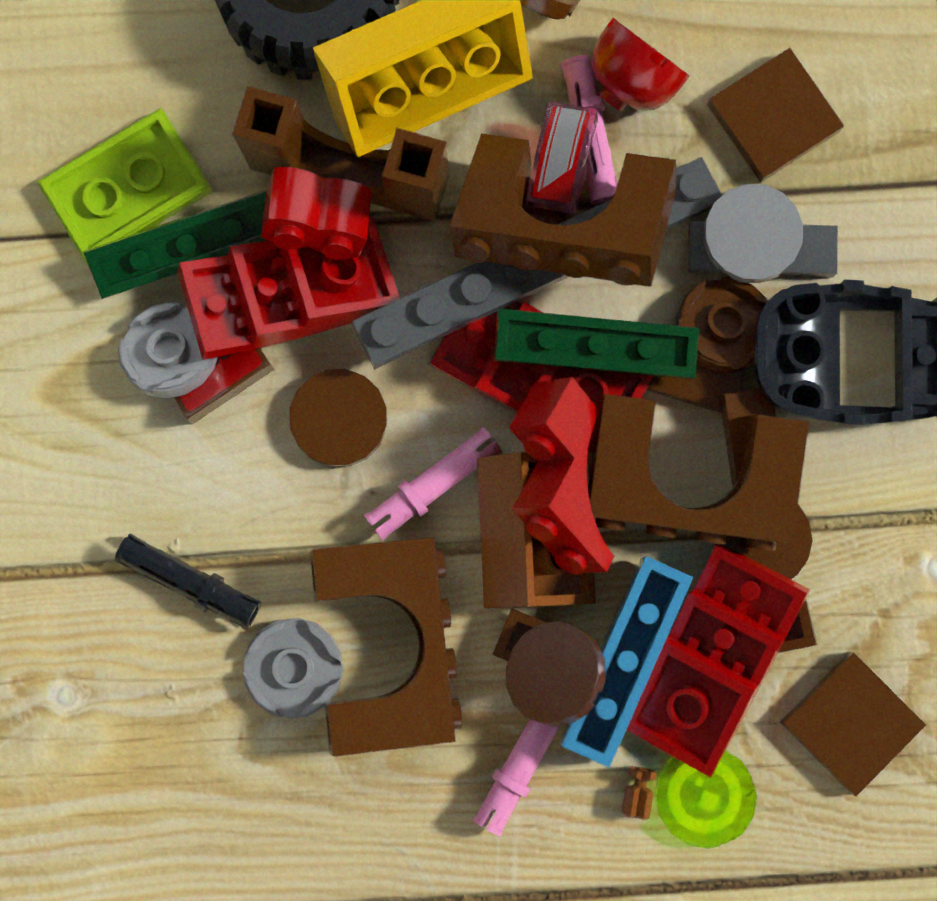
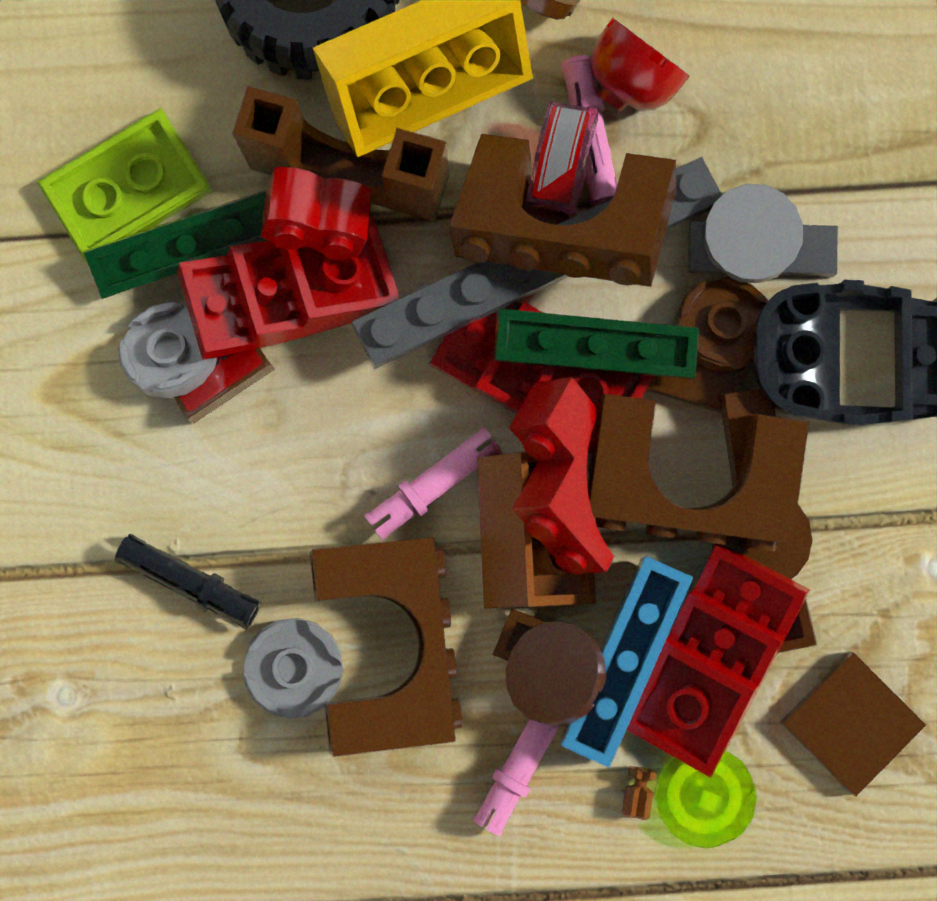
(338, 417): reddish brown tile -> none
(775, 115): reddish brown tile -> none

